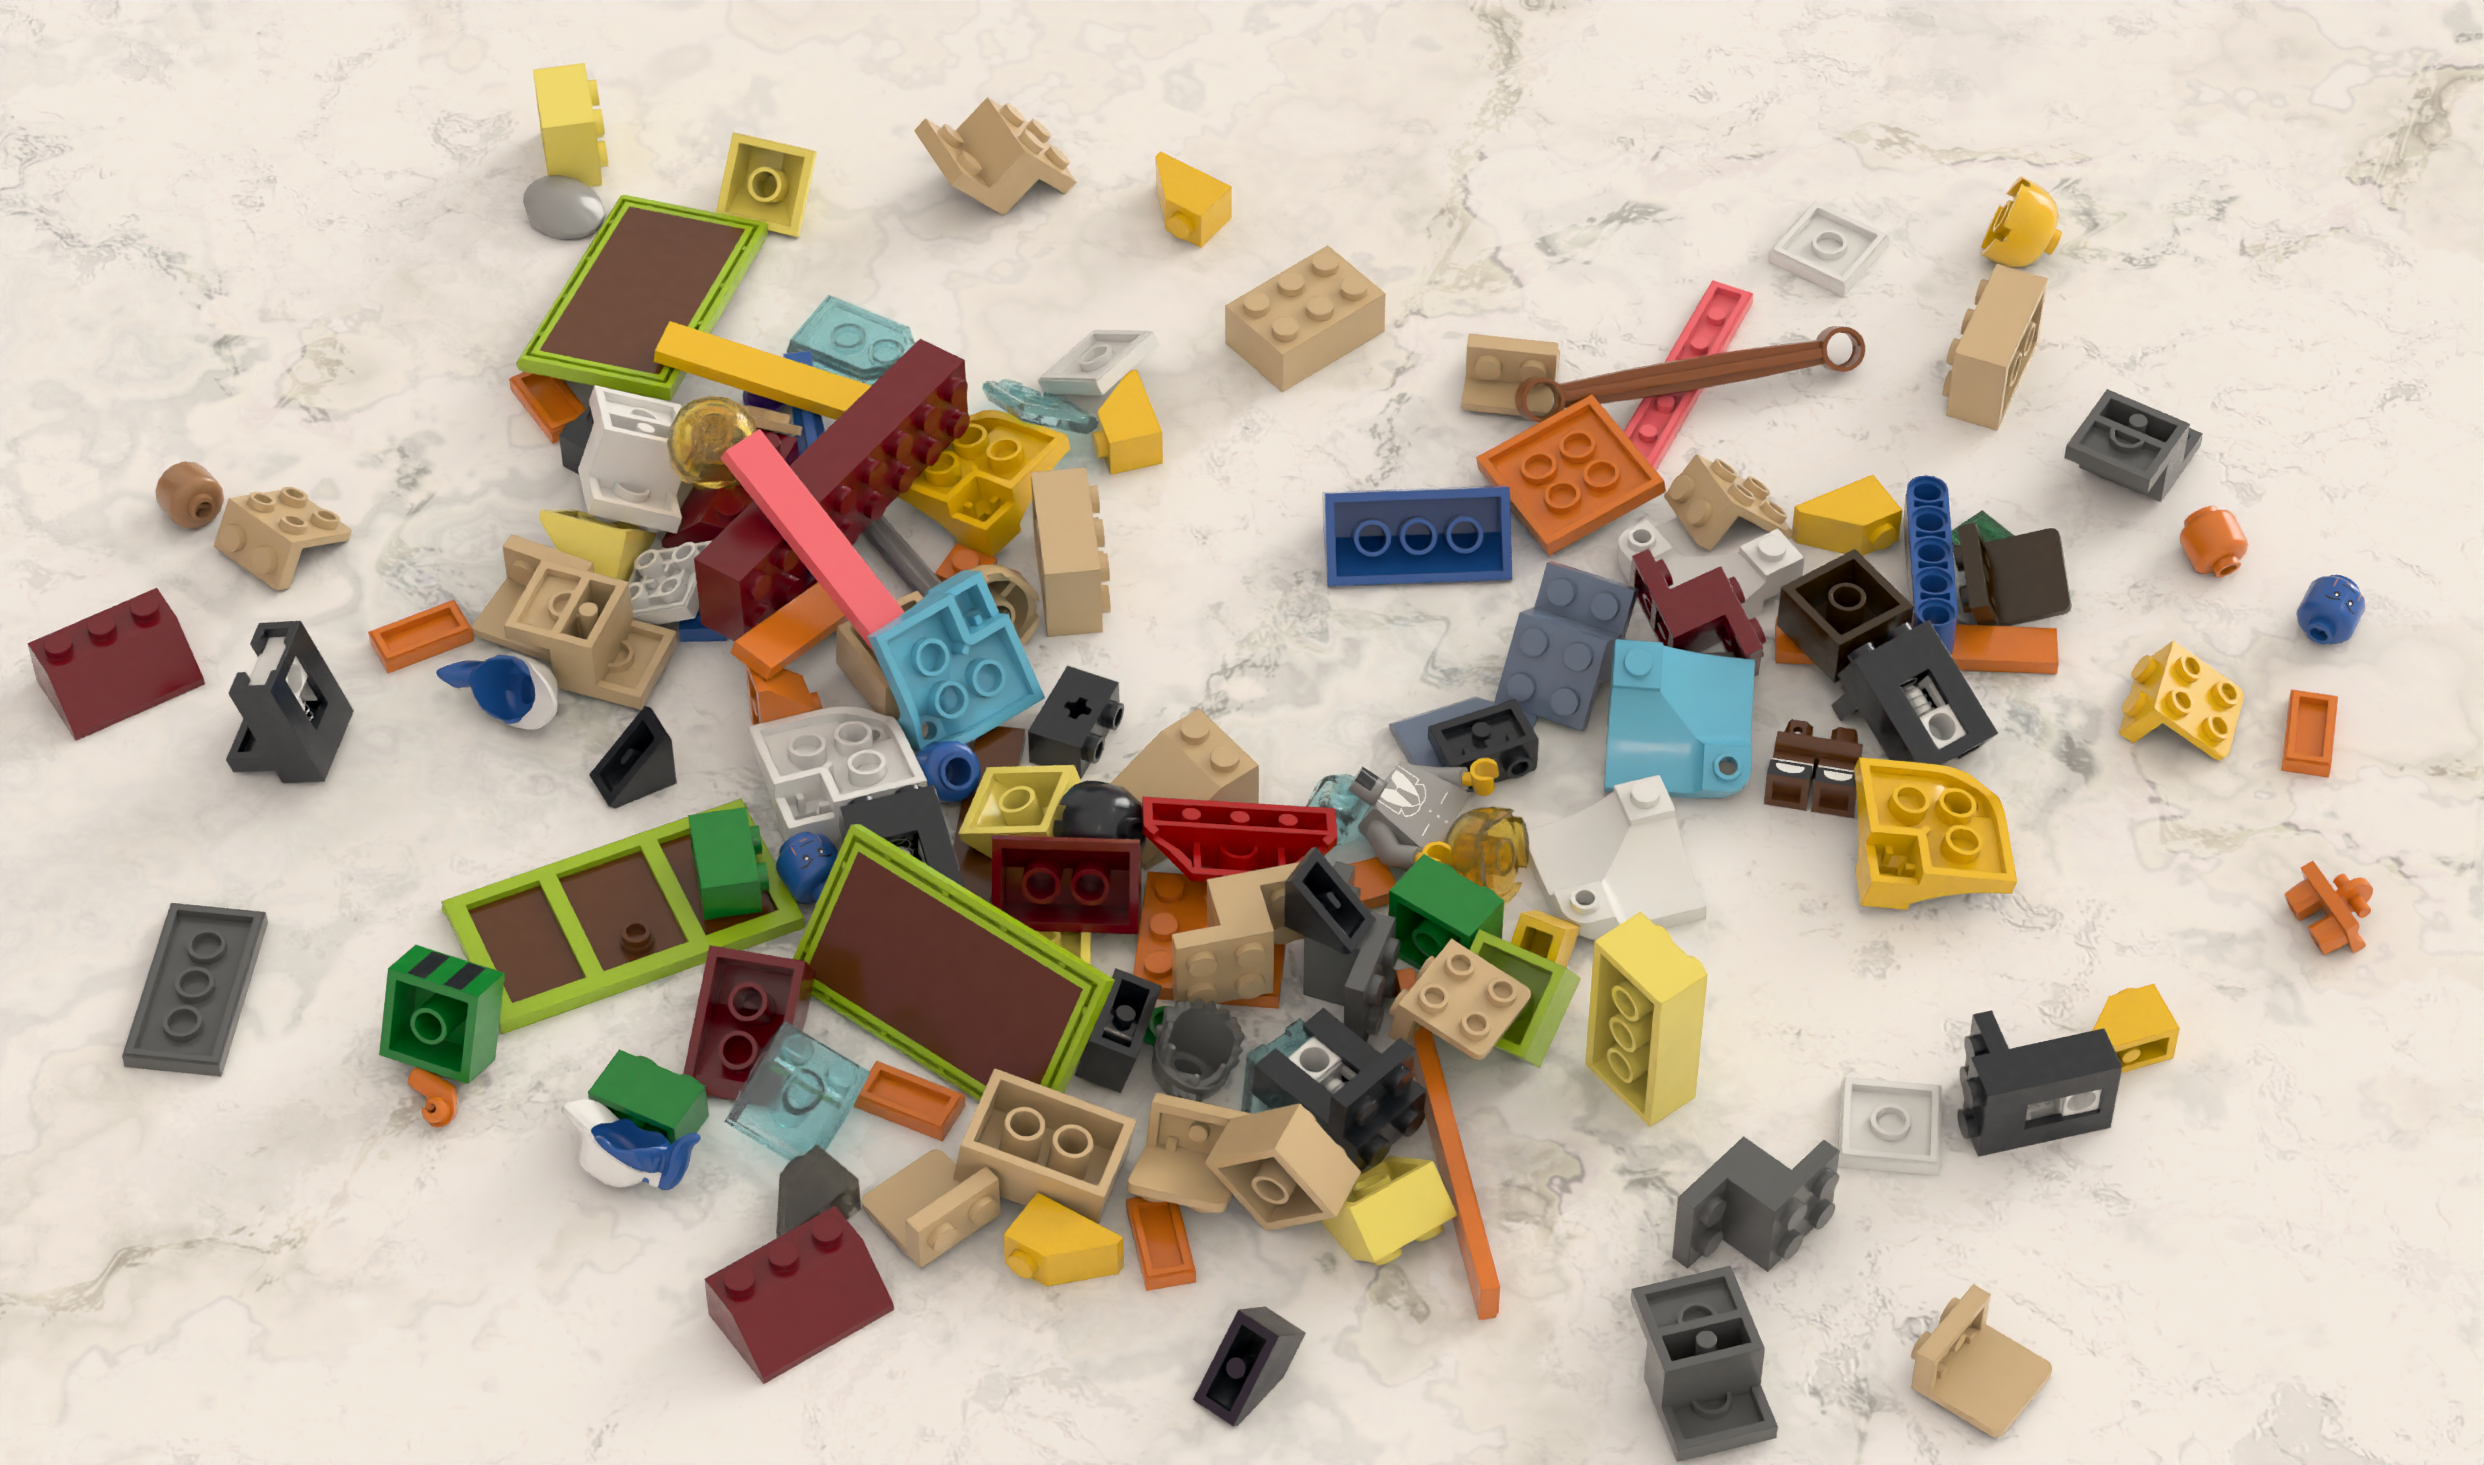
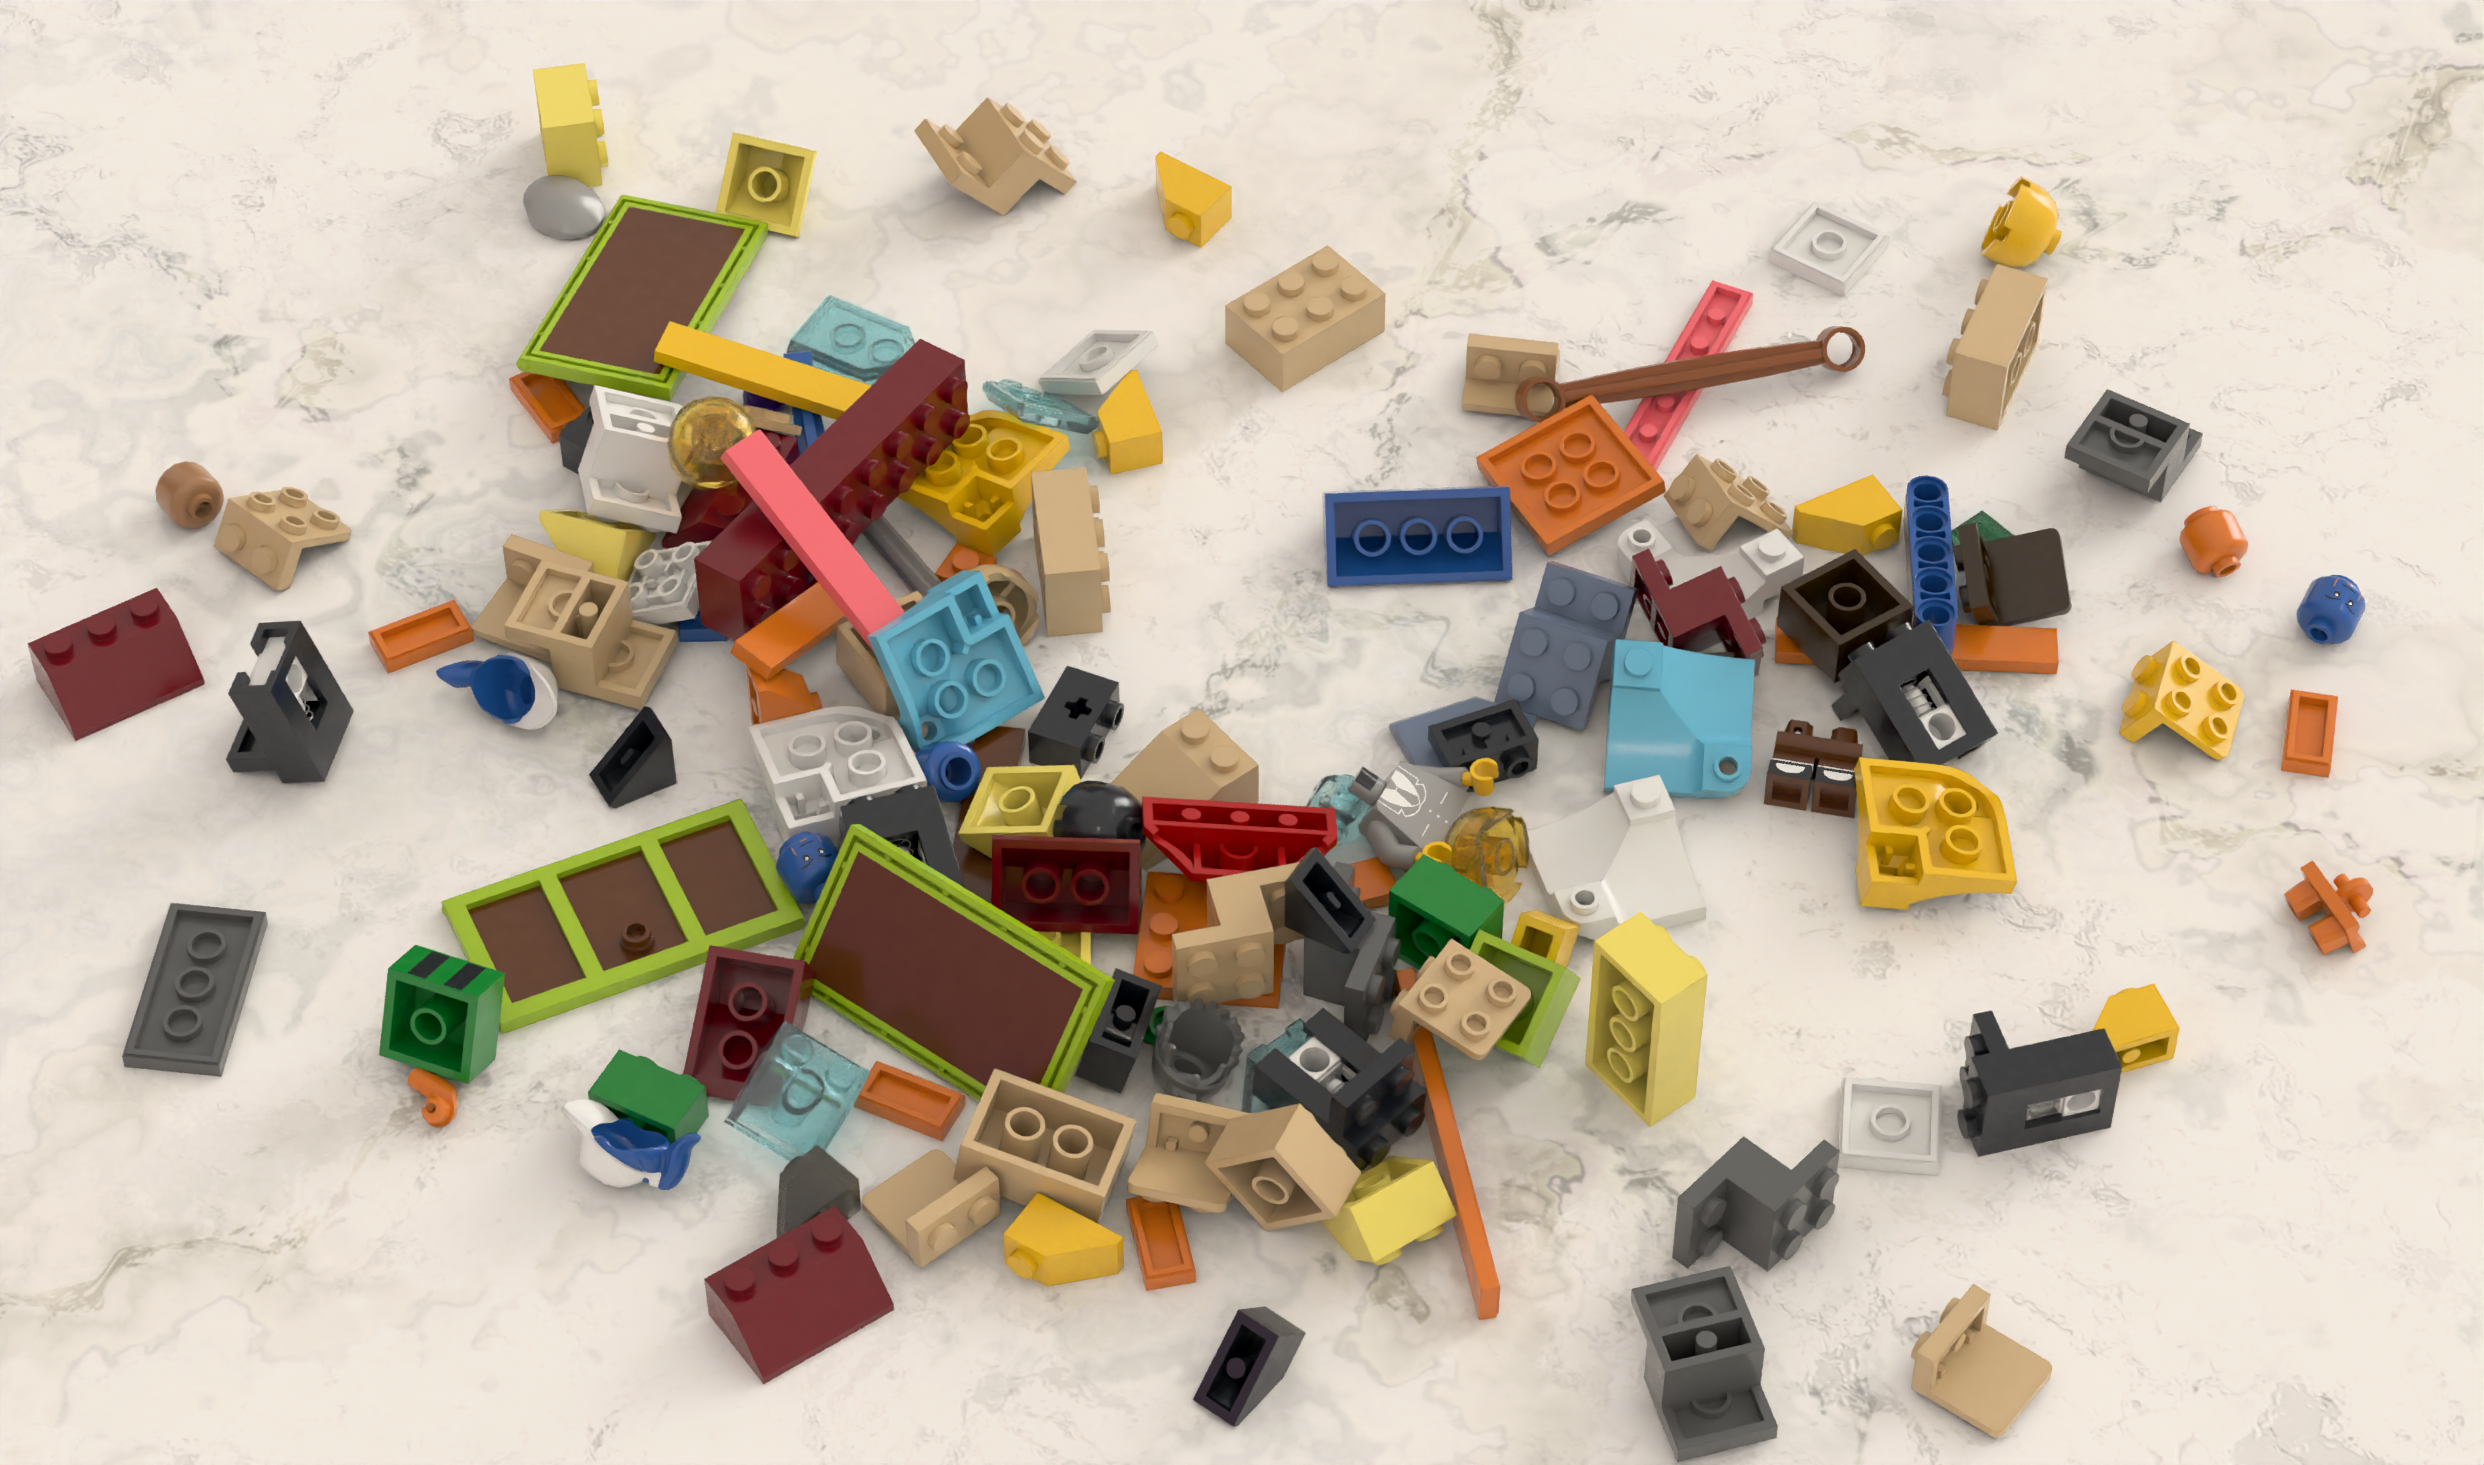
(726, 863): green brick -> none

